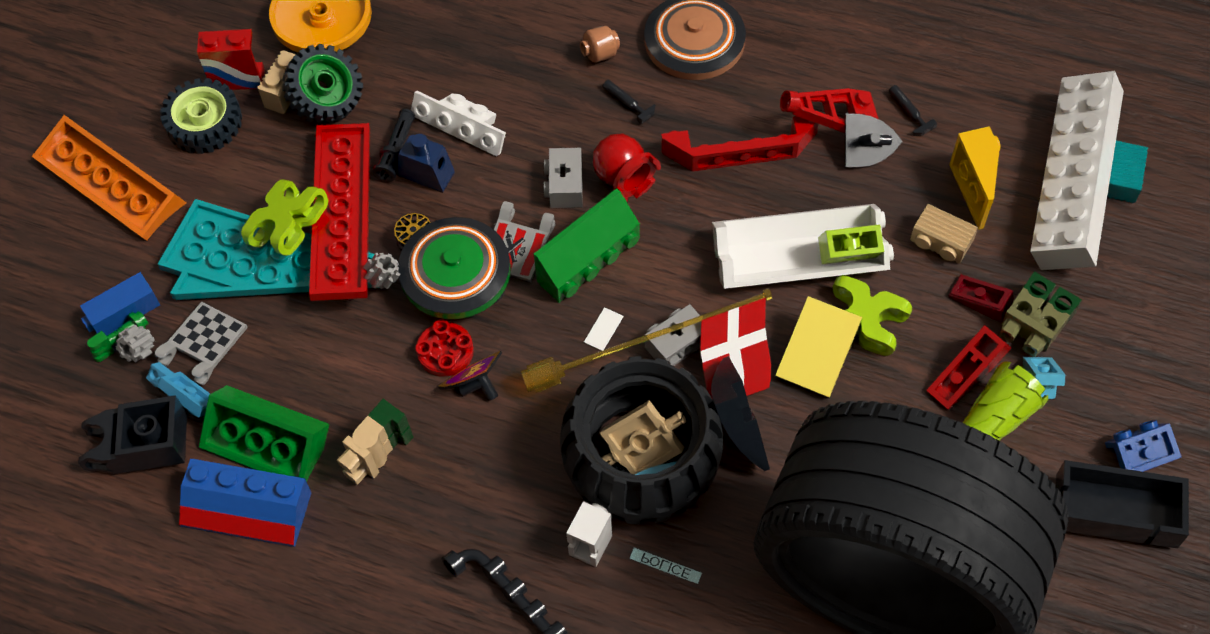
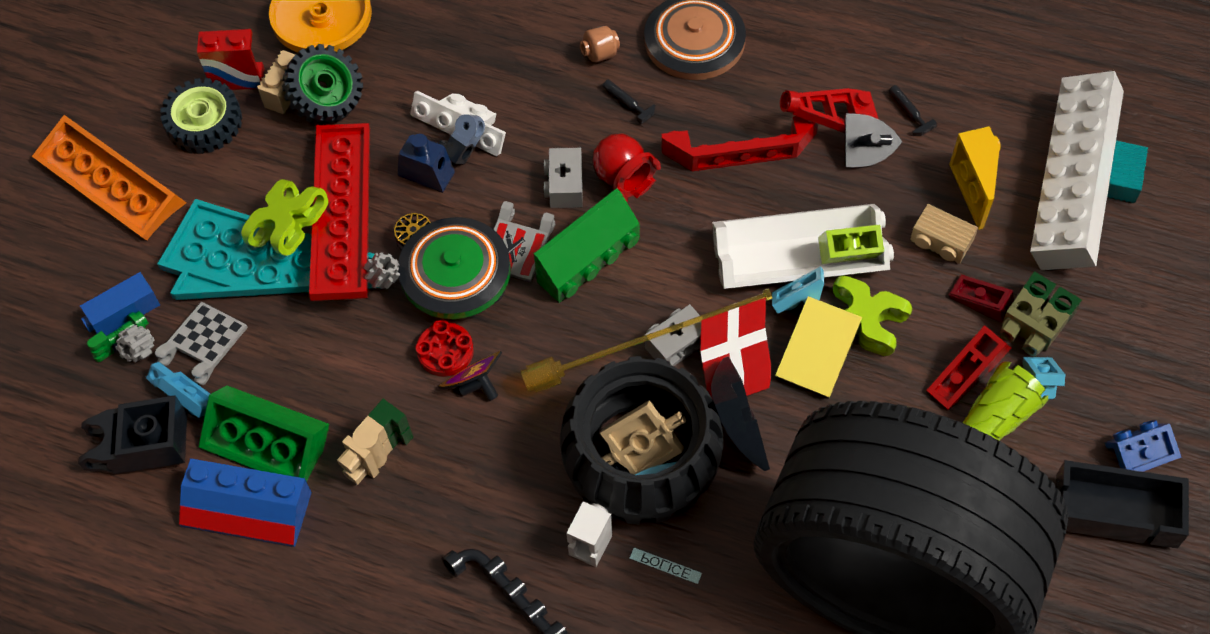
(389, 153): black pin -> none
(464, 138): none -> leg
(603, 329): white sticker -> none
(792, 294): none -> medium azure slope

